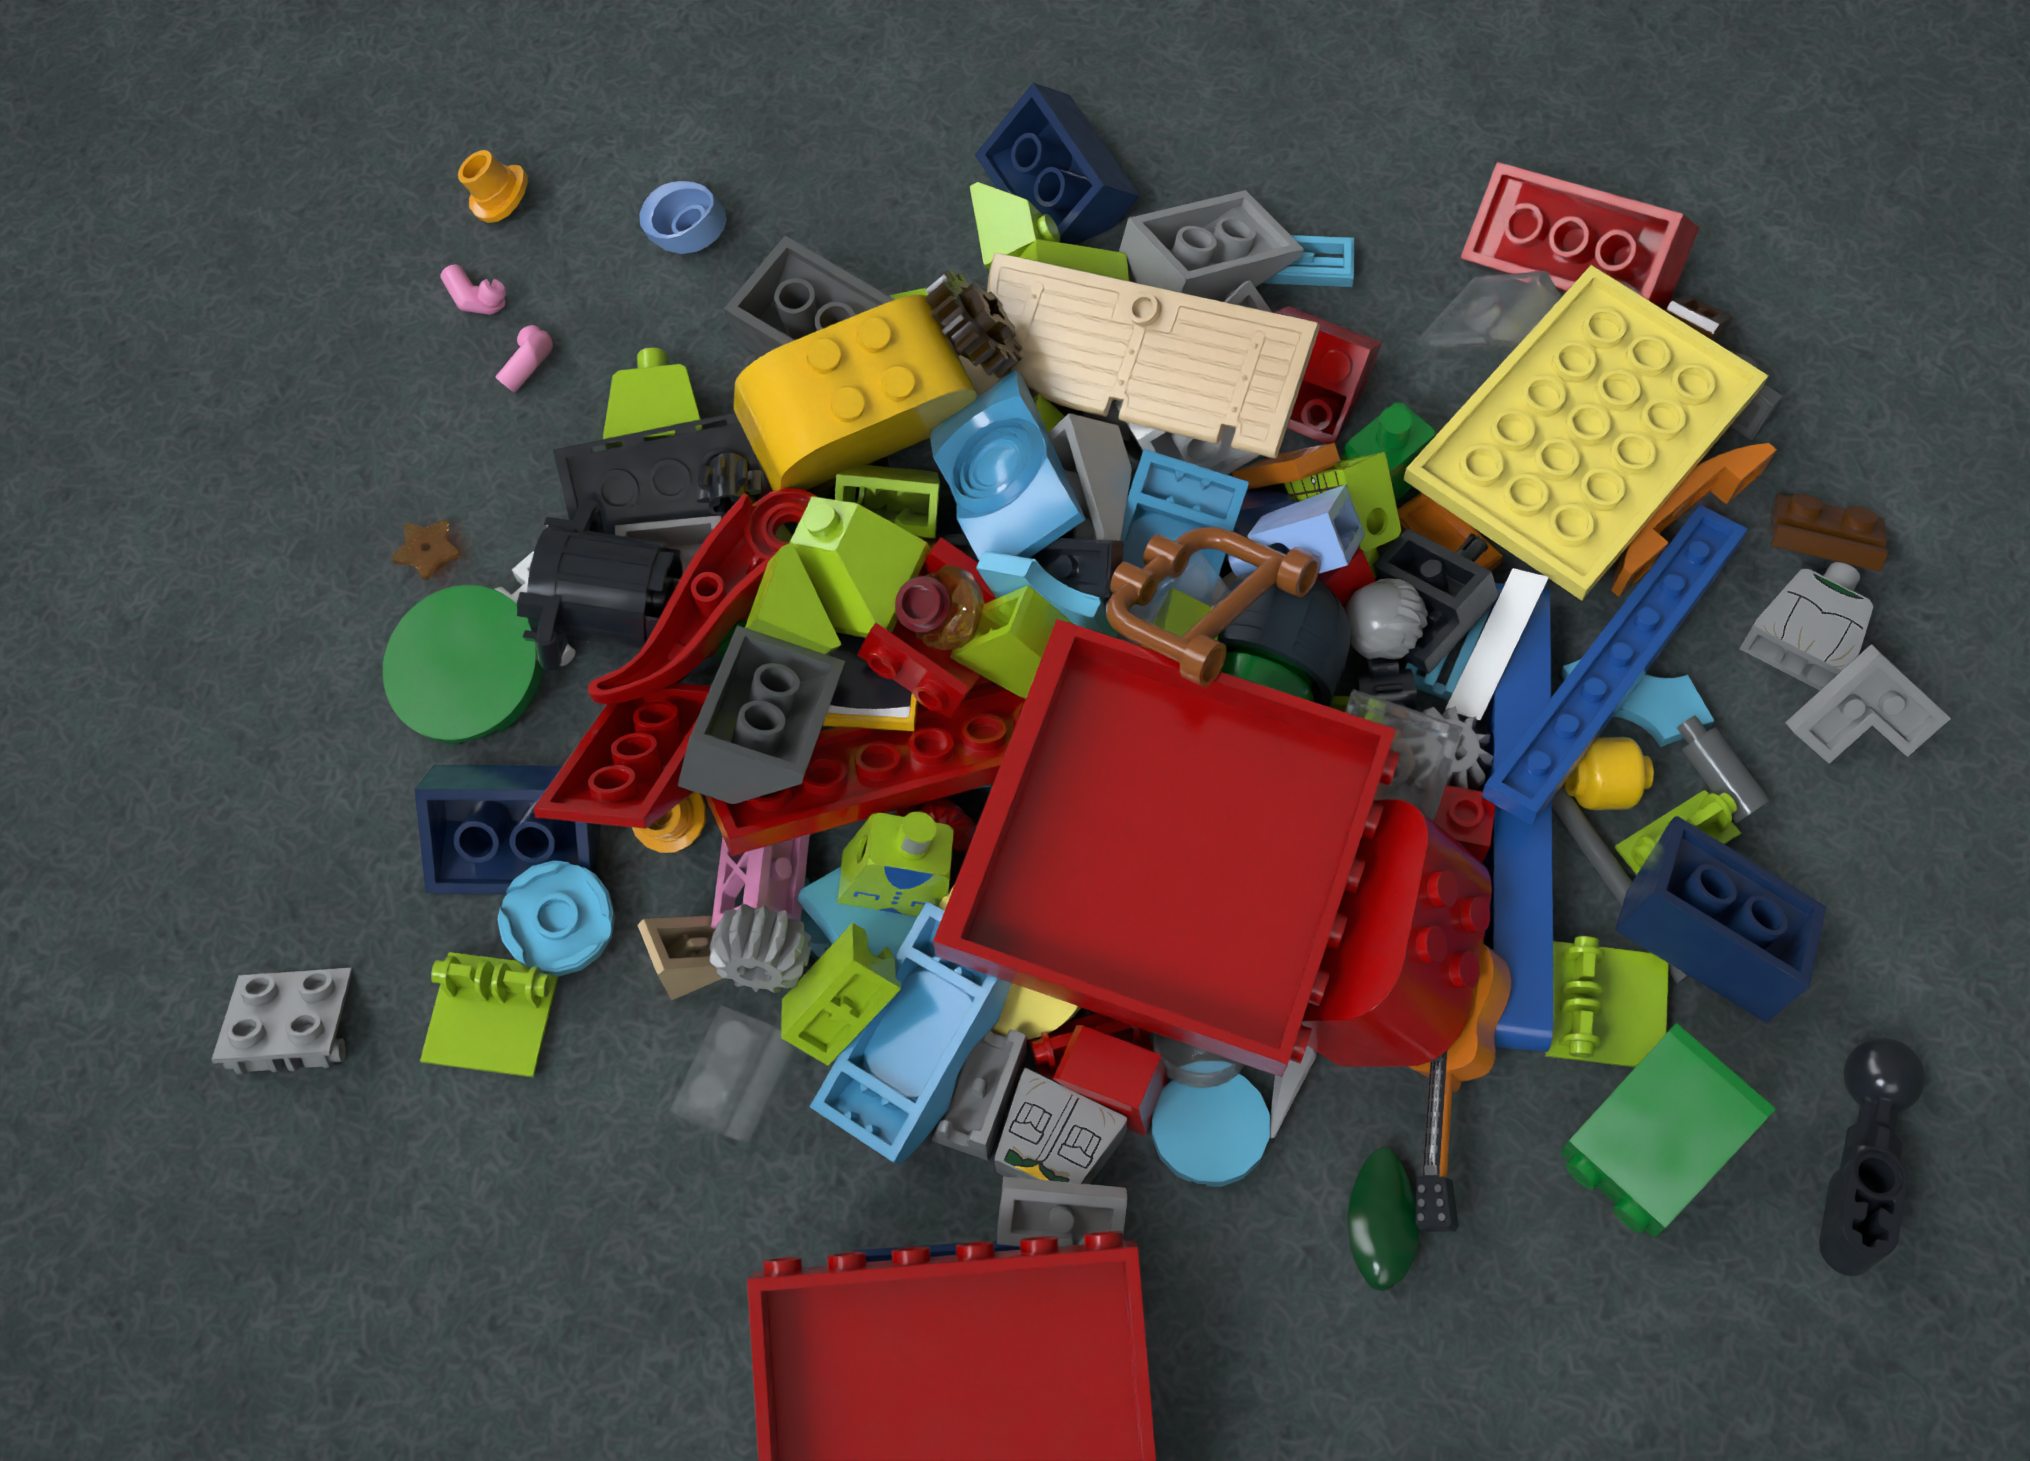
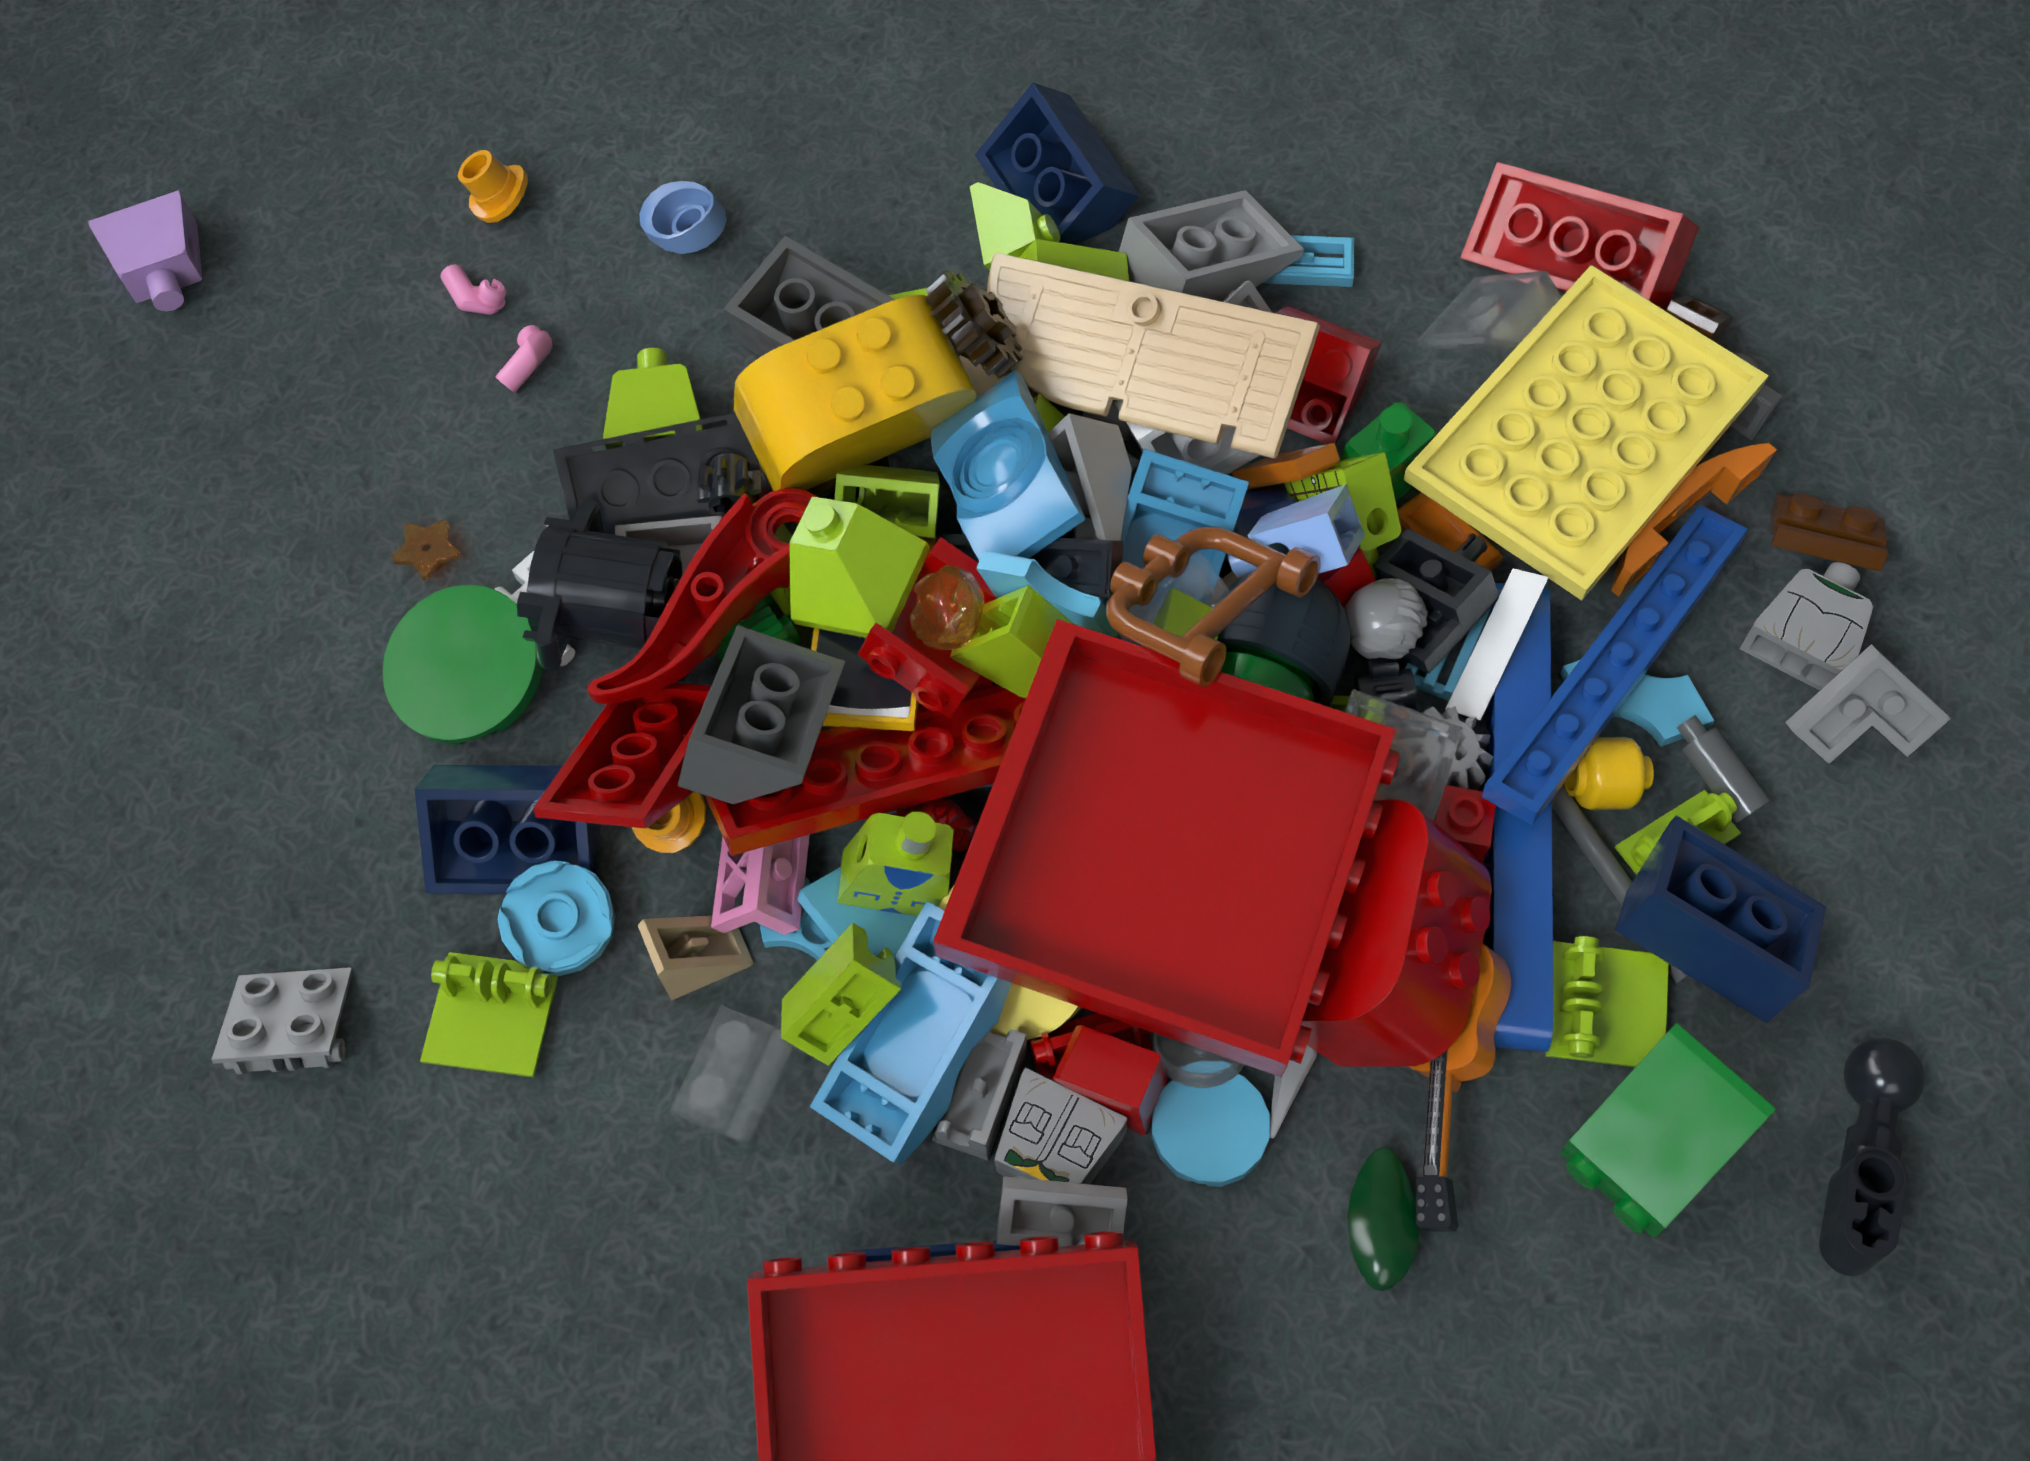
(153, 249): none -> lavender torso
(760, 948): light grey gear -> none
(790, 606): lime slope -> none
(923, 604): dark red plate -> none

